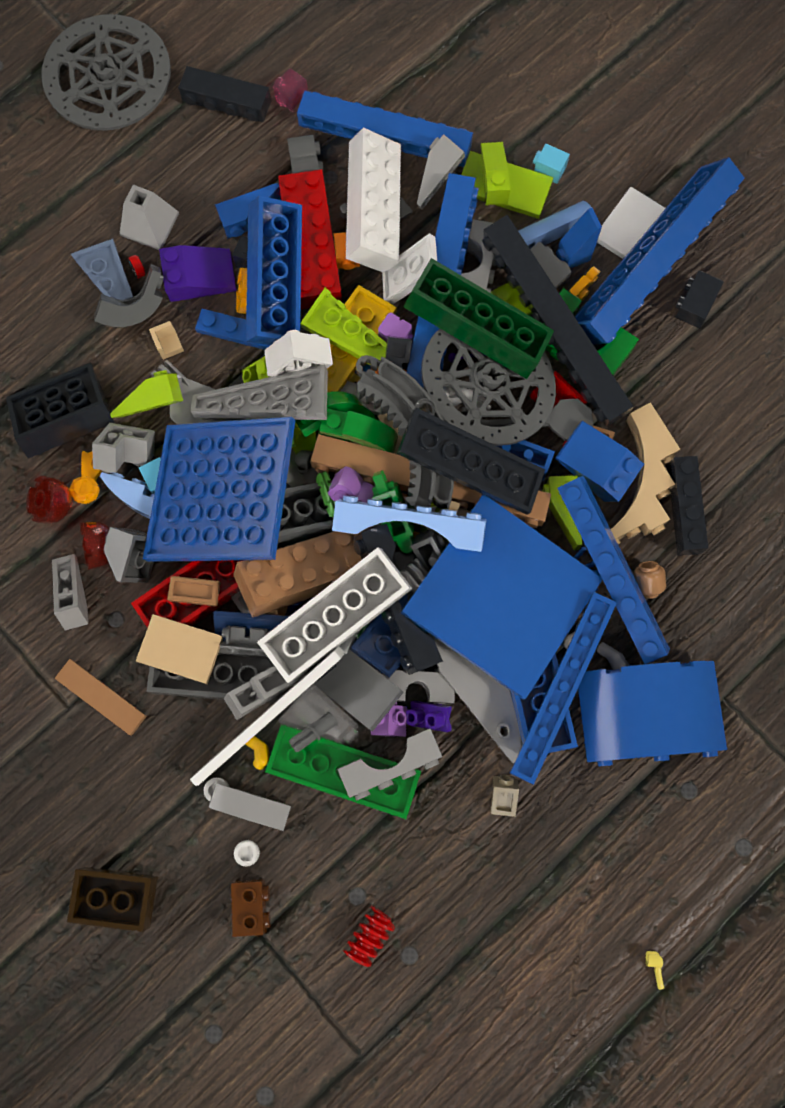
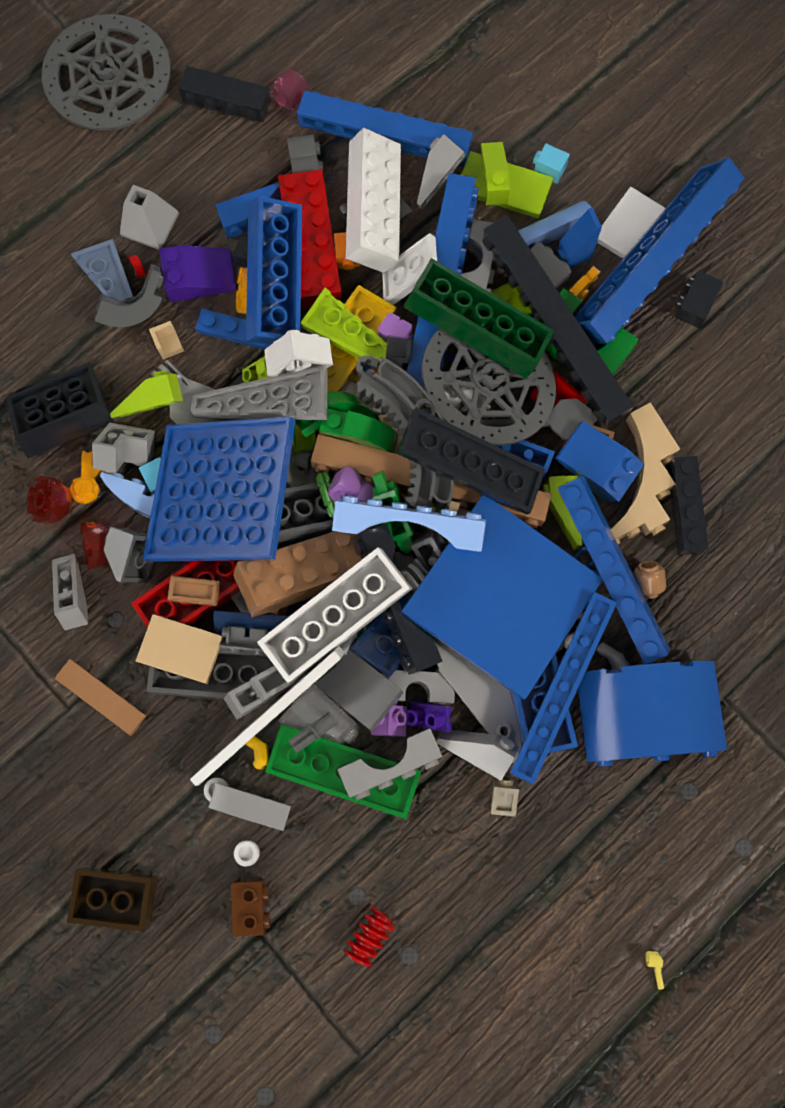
(483, 750): none -> light grey slope

